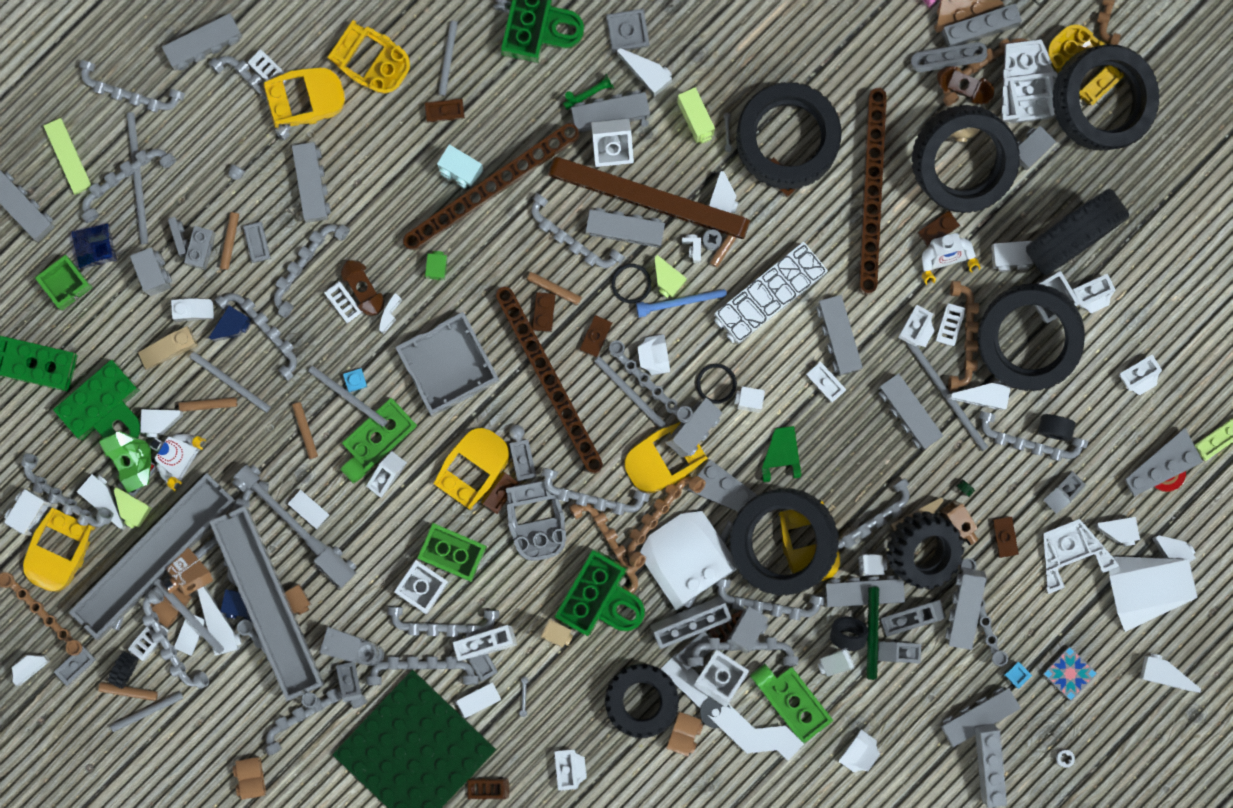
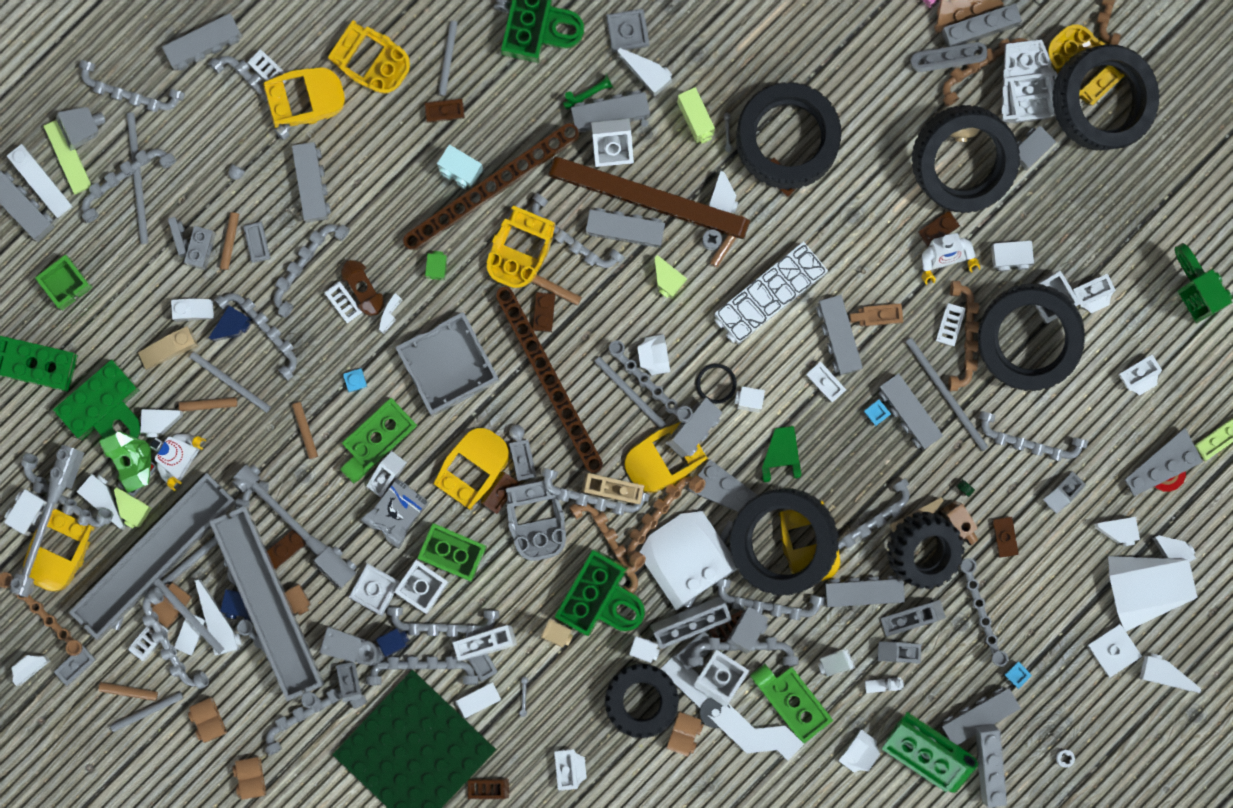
(39, 180): none -> white slope
(61, 476): none -> light grey bar
(79, 126): none -> light grey torso
(94, 246): clear blue slope -> none
(123, 669): black tyre -> none
(150, 271): light grey brick -> none
(187, 574): medium nougat torso -> none
(207, 719): none -> medium nougat brick
(286, 548): none -> reddish brown plate
(308, 509): white tile -> none
(348, 396): light grey piece -> none
(374, 589): none -> white plate
(393, 642): none -> dark blue brick
(396, 512): none -> light grey piece
(510, 265): none -> yellow slope
(596, 336): reddish brown plate -> none
(612, 489): none -> tan slope
(631, 266): black tyre -> none
(644, 650): none -> white brick
(645, 308): medium blue piece -> none
(695, 251): white bracket -> none
(852, 625): black tyre -> none
(872, 565): white slope -> none
(872, 639): dark green axle -> none
(875, 182): reddish brown beam -> none
(877, 412): none -> medium azure plate
(878, 315): none -> medium nougat hinge
(881, 685): none -> white bar
(918, 327): white slope -> none
(930, 754): none -> green hinge
(966, 608): light grey brick -> none
(979, 90): reddish brown piece -> none
(990, 395): white slope -> none
(1056, 427): black tyre -> none
(1069, 545): white wing -> none
(1069, 673): tile -> none
(1077, 231): black tyre -> none
(1114, 650): none -> white plate
(1205, 291): none -> green brick

